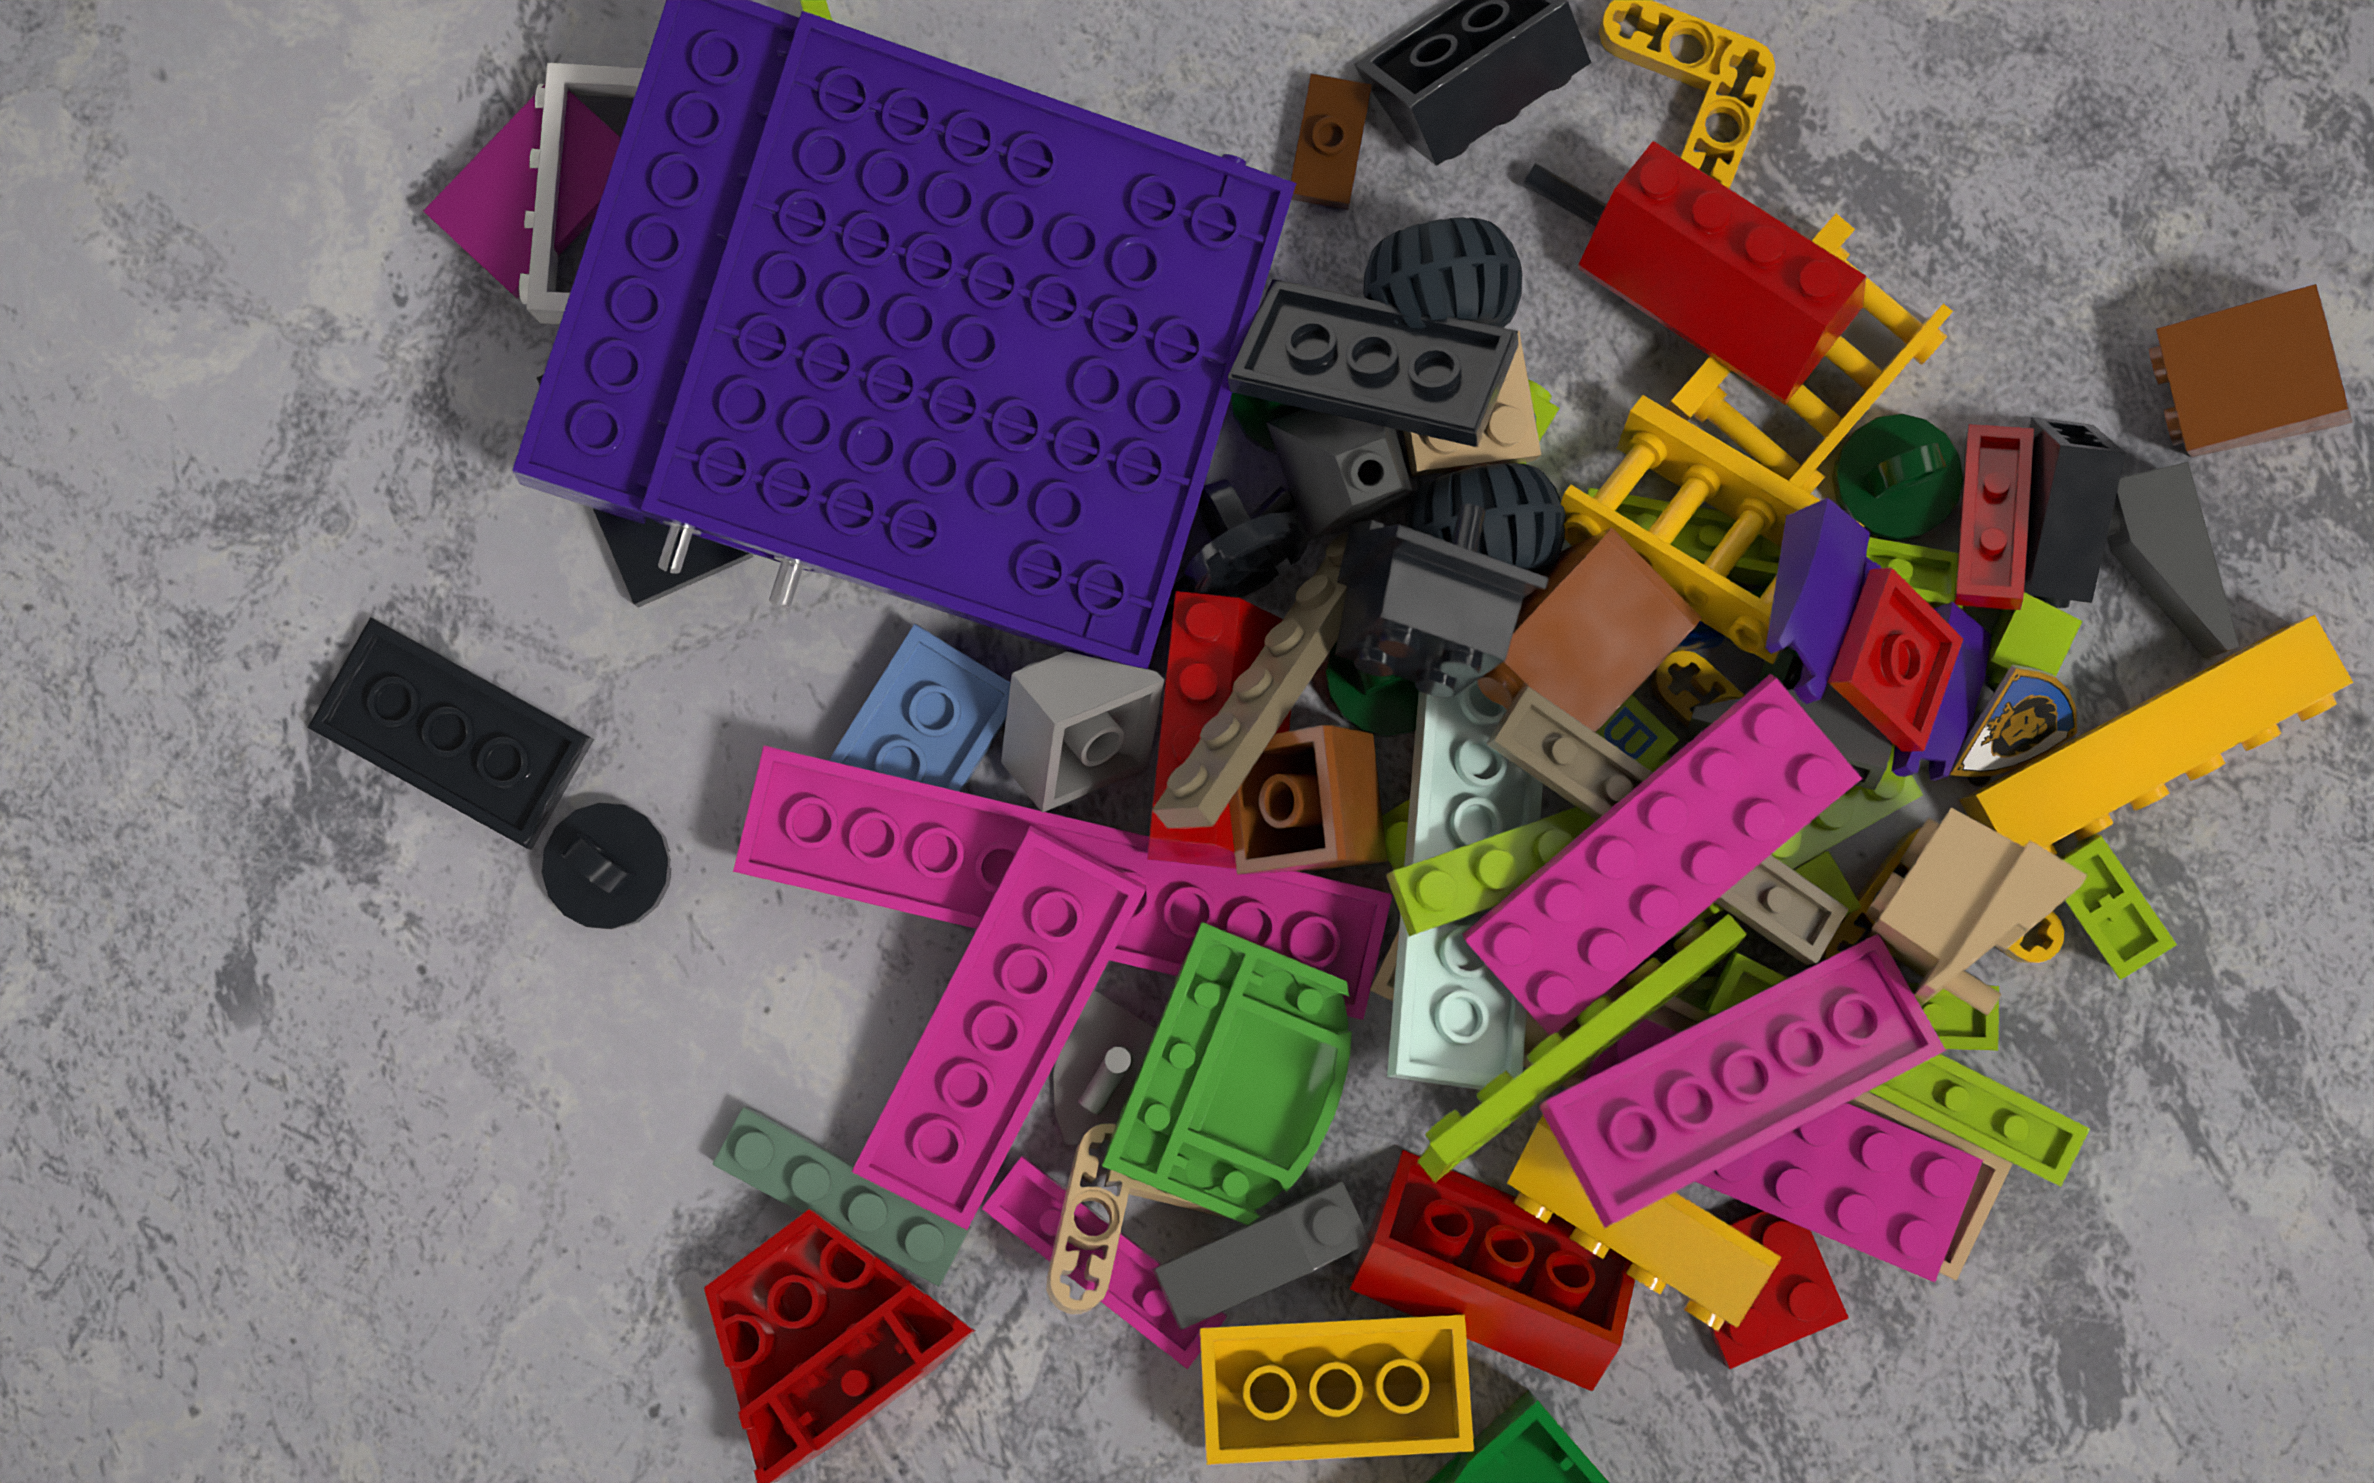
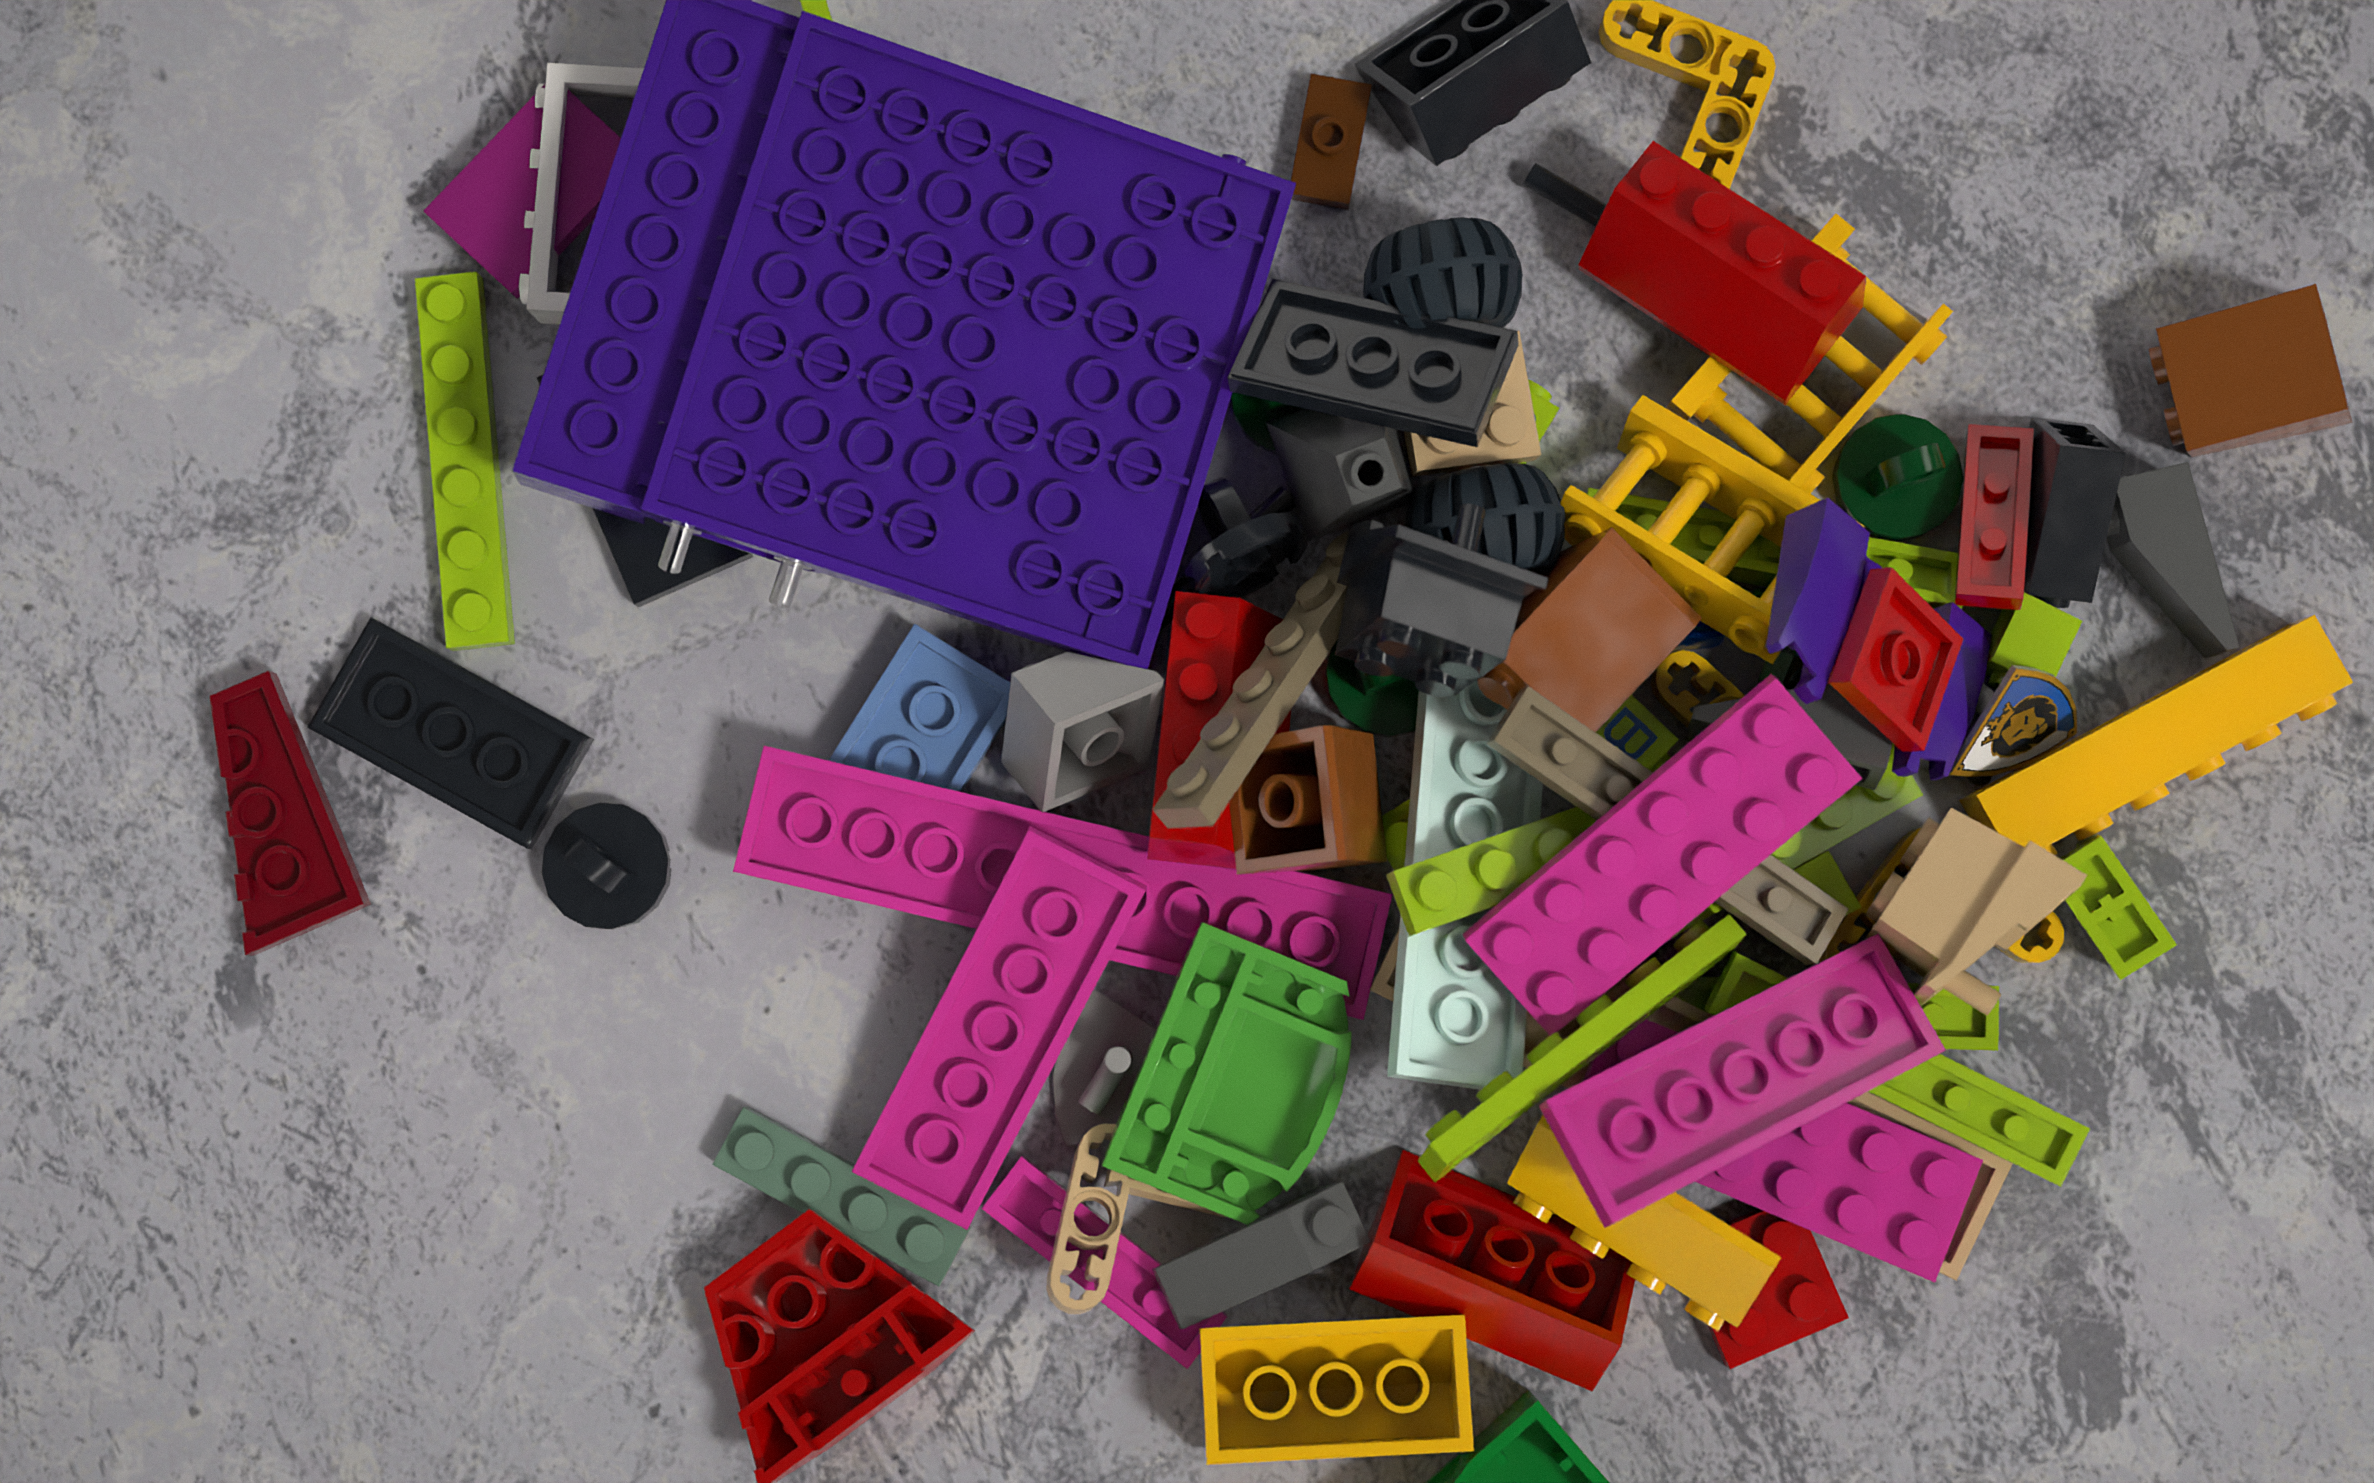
(283, 829): none -> dark red wing
(464, 461): none -> lime plate

